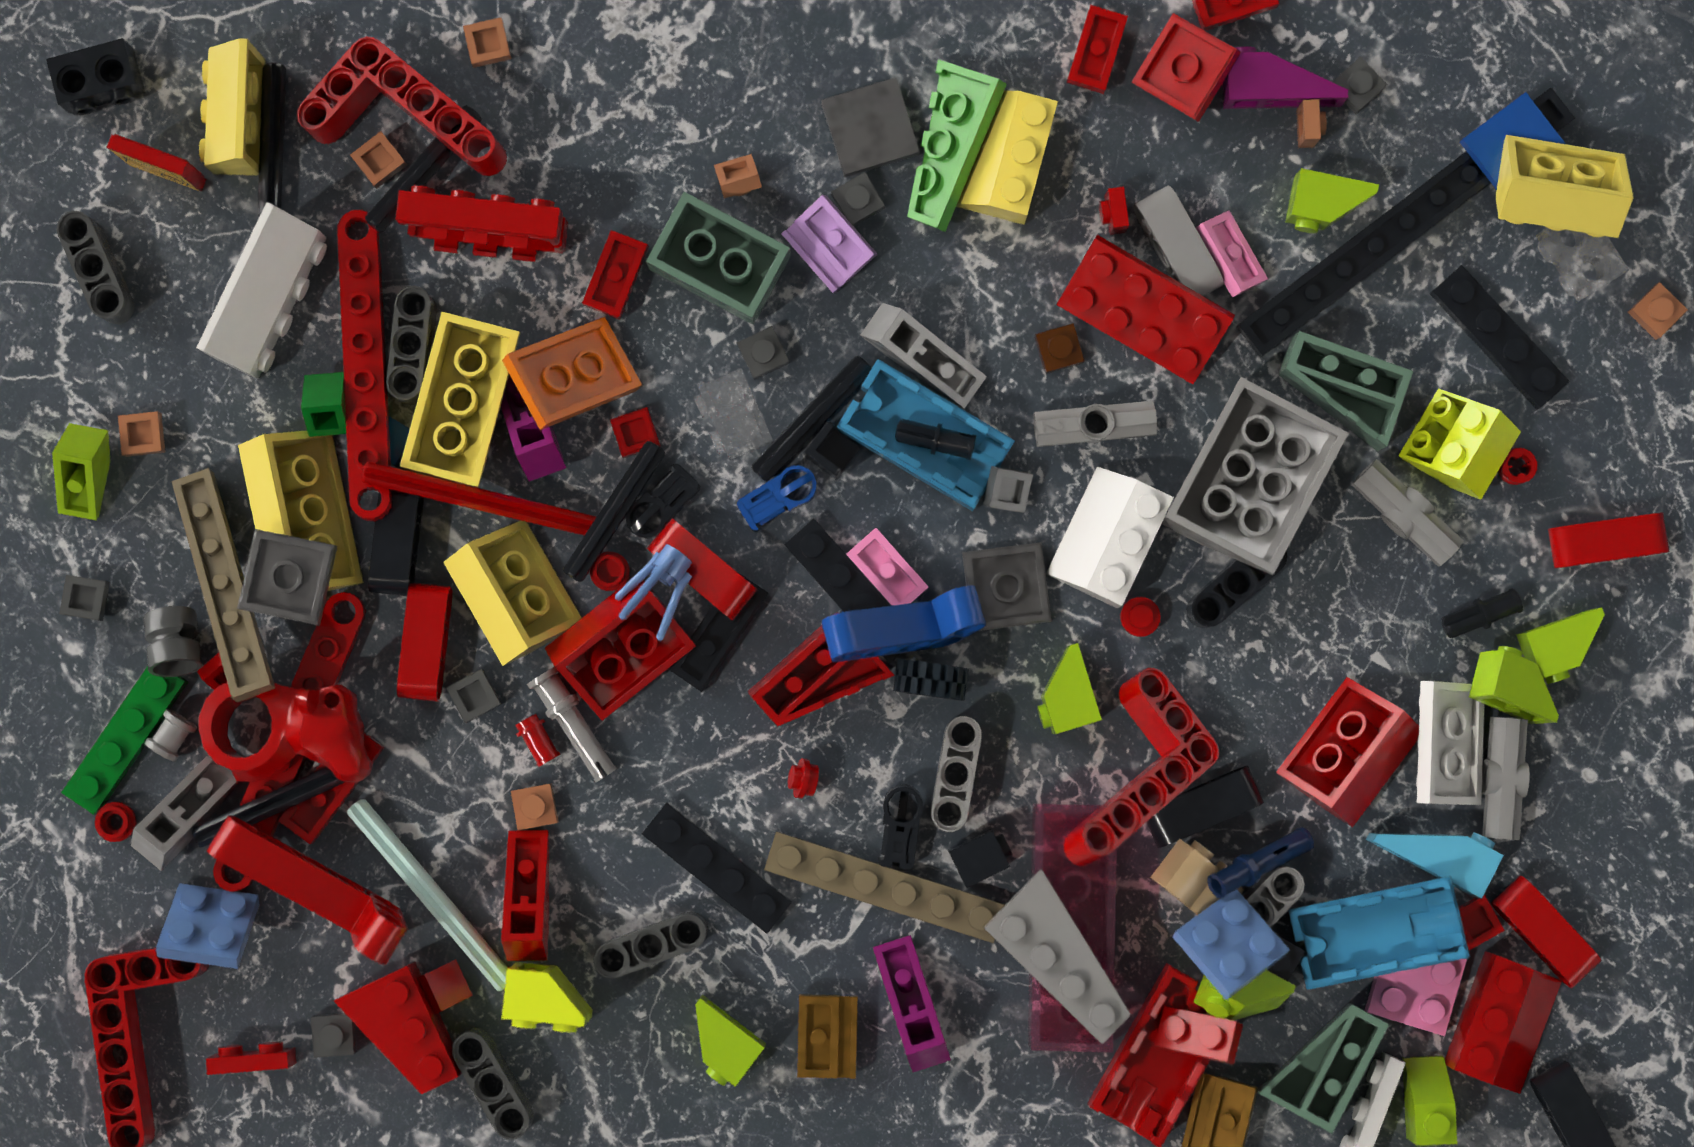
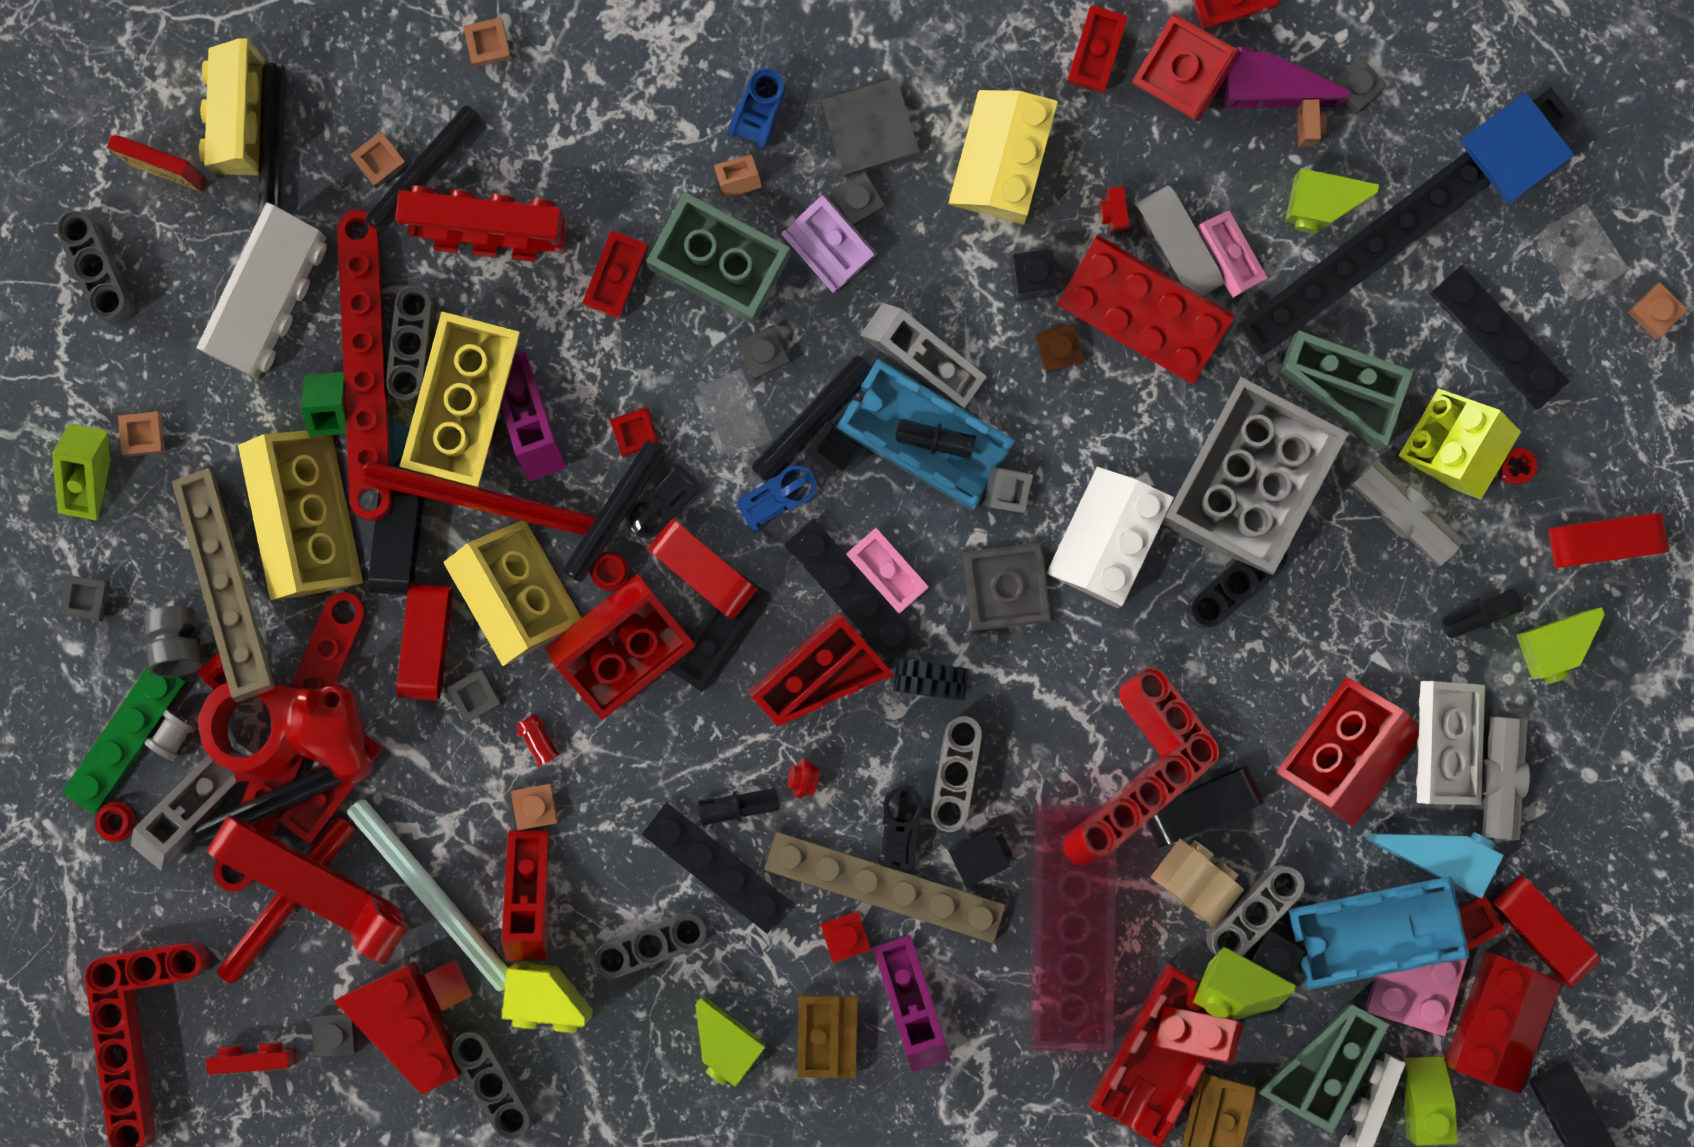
(95, 66): black brick -> none
(207, 926): medium blue plate -> none
(280, 906): none -> red axle
(287, 577): flat silver tile -> none
(411, 97): red beam -> none
(562, 706): light grey pin -> none
(572, 372): orange plate -> none
(666, 567): medium blue plant -> none
(738, 806): none -> black axle
(757, 116): none -> blue piece
(845, 936): none -> red plate
(904, 626): blue beam -> none
(956, 131): bright green wing -> none
(1034, 275): none -> black brick
(1052, 949): light grey wing -> none
(1068, 695): lime slope -> none
(1120, 420): light grey piece -> none
(1140, 616): red plate -> none
(1230, 943): medium blue plate -> none
(1249, 868): dark blue pin -> none
(1513, 686): lime slope -> none
(1563, 187): light yellow slope -> none

